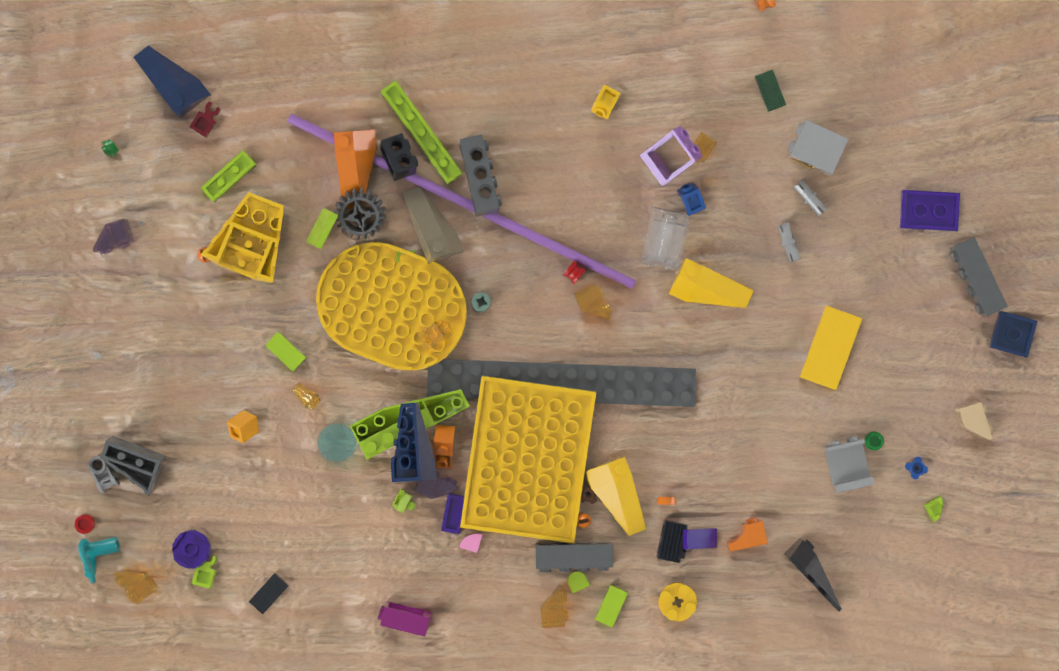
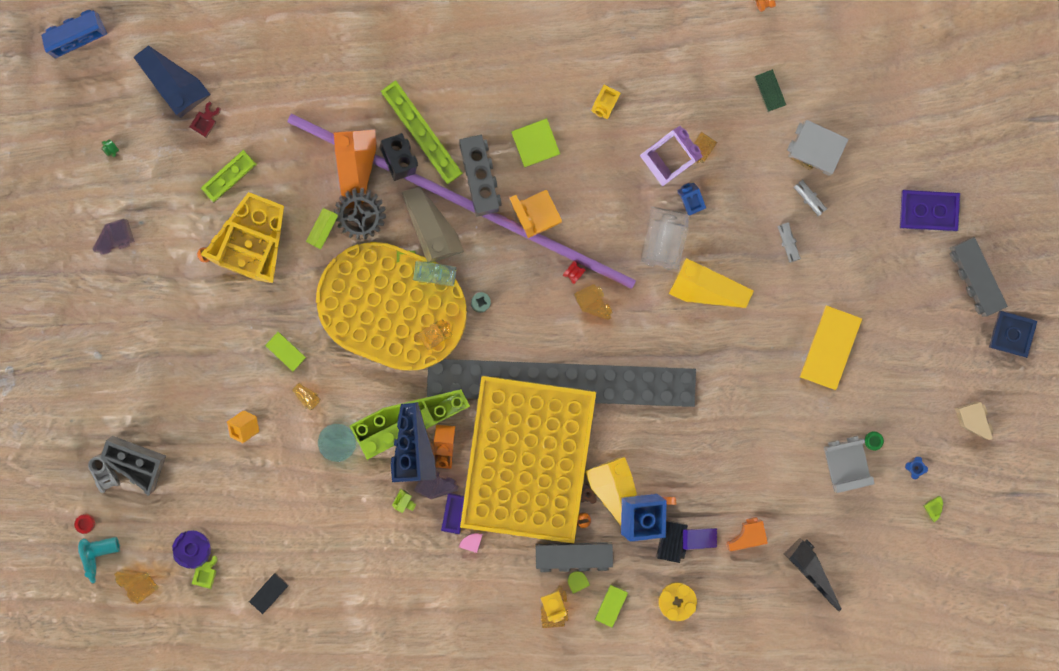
(73, 34): none -> blue slope
(404, 618): magenta window -> none
(434, 273): none -> clear light blue slope
(535, 143): none -> lime tile
(536, 213): none -> light orange bracket
(554, 606): none -> yellow bracket
(643, 517): none -> blue brick

